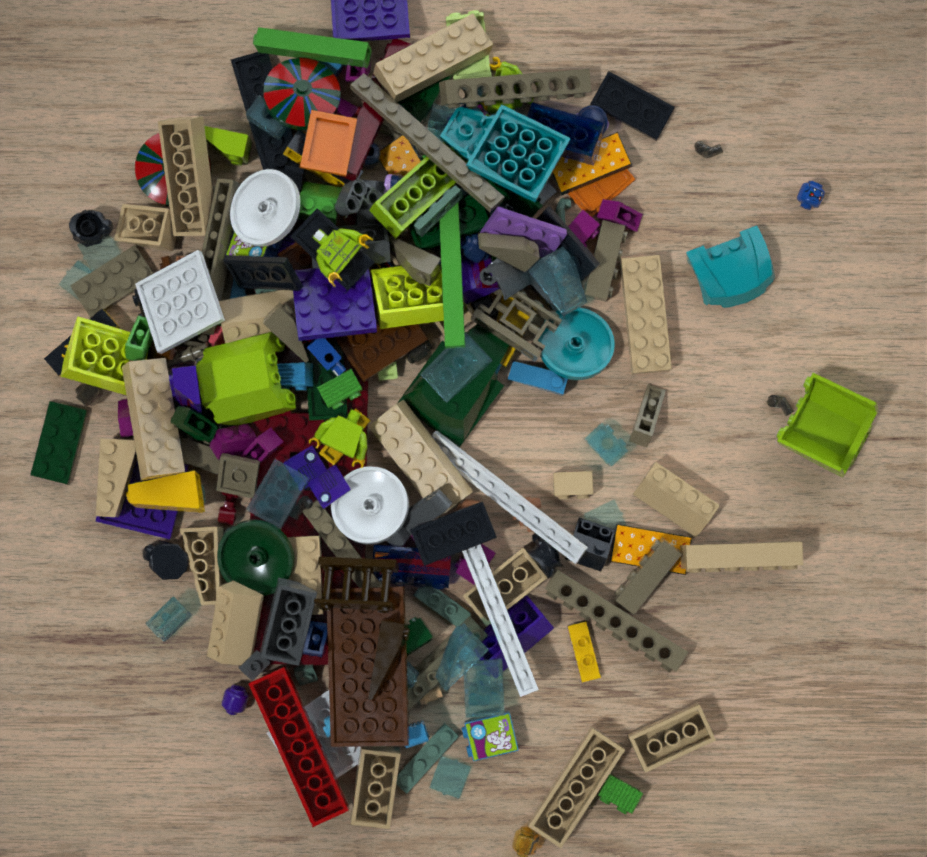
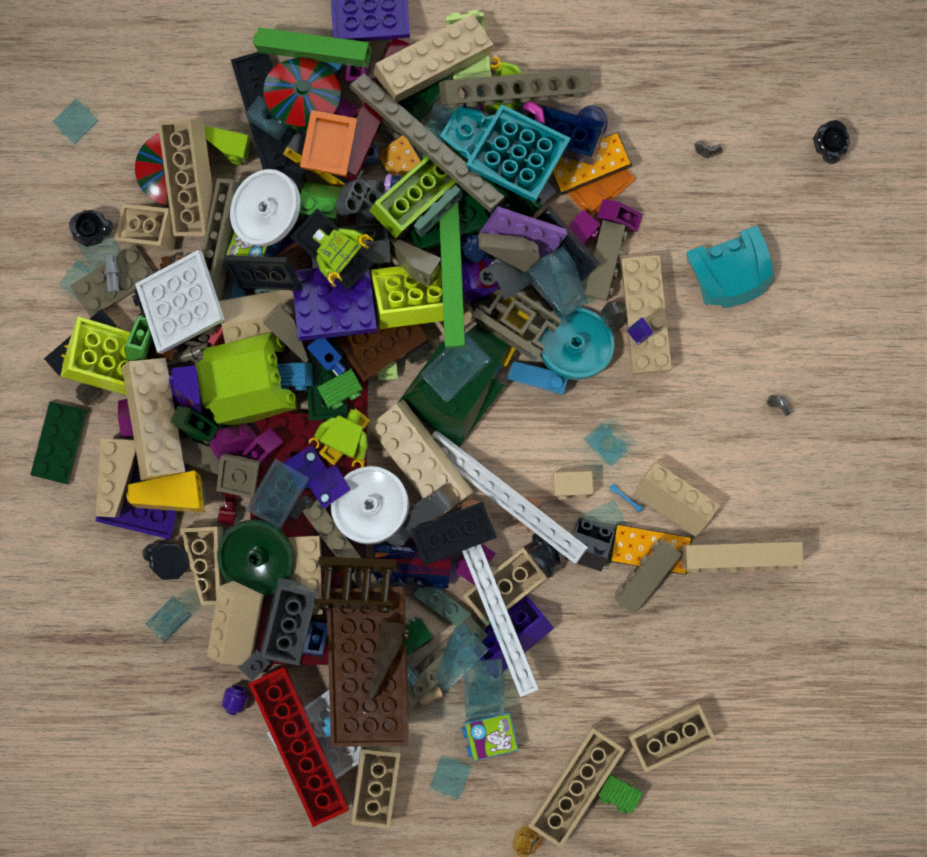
(75, 121): none -> clear light blue piece
(111, 273): none -> light grey axle
(305, 674): sand green plate -> none
(417, 734): dark azure brick -> none
(426, 757): sand green plate -> none
(536, 110): none -> dark pink arm
(560, 209): sand green arm -> none
(584, 651): yellow plate -> none
(613, 488): none -> dark azure hinge
(614, 314): none -> clear smoke head
(632, 106): black tile -> none
(640, 331): none -> dark purple slope
(647, 416): dark tan slope -> none
(676, 653): dark tan brick -> none
(810, 195): blue head -> none
(829, 425): lime windscreen -> none
(832, 141): none -> black piece

